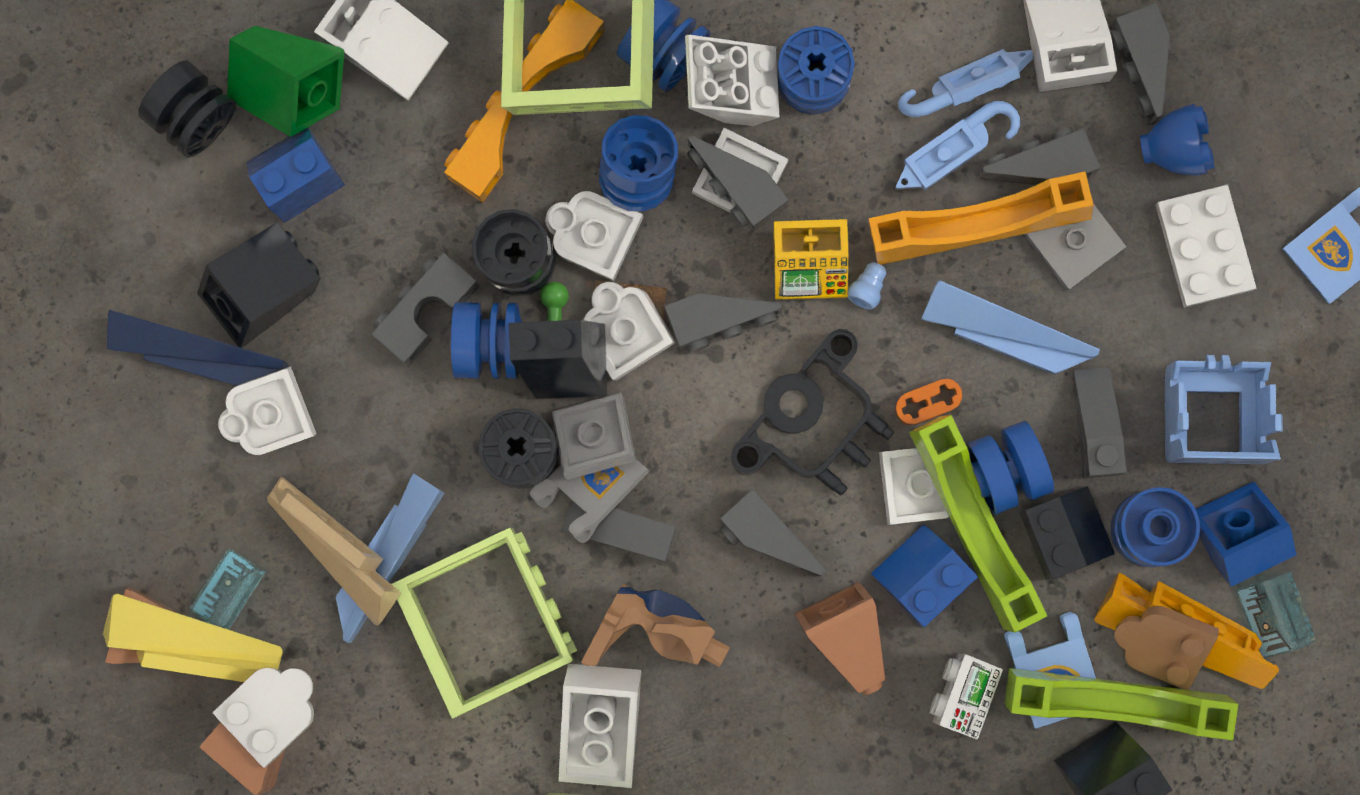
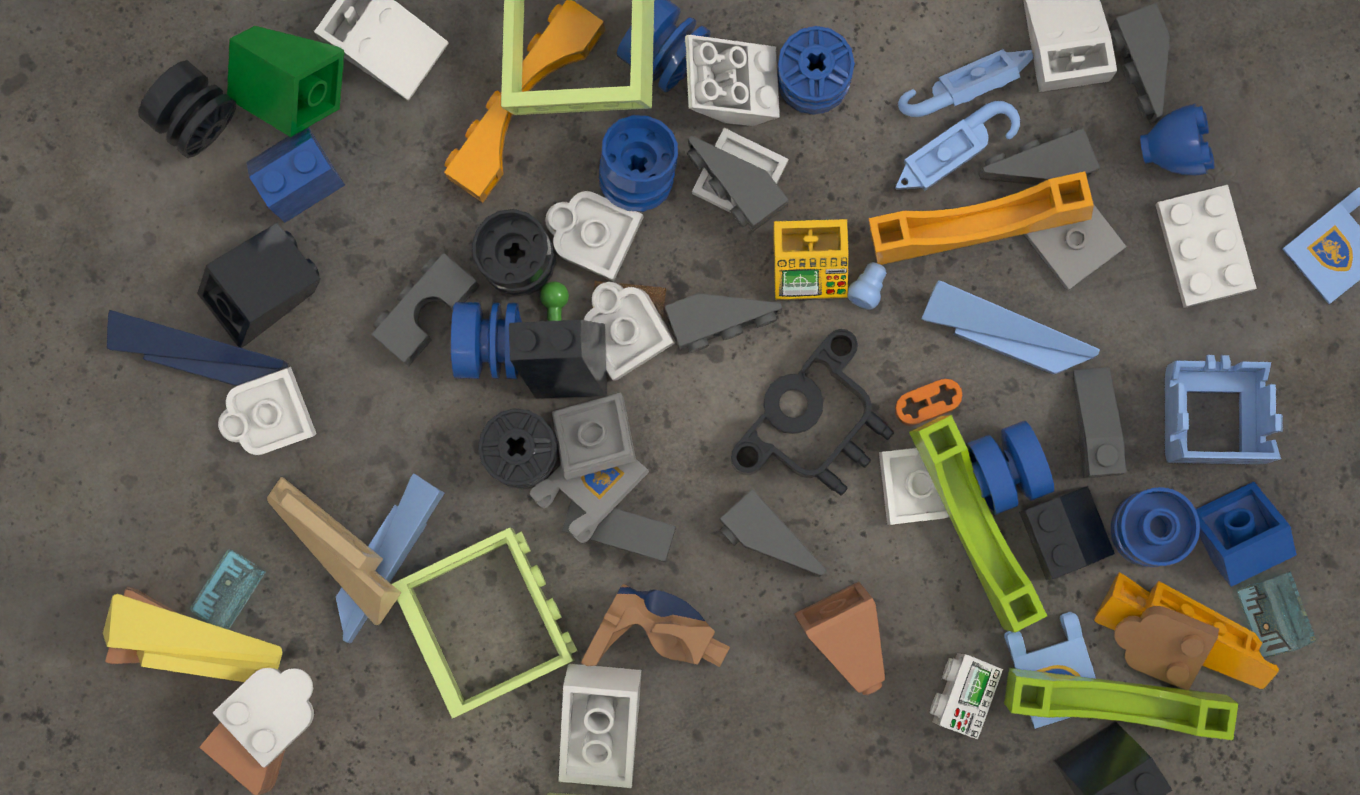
(924, 575): blue slope -> none

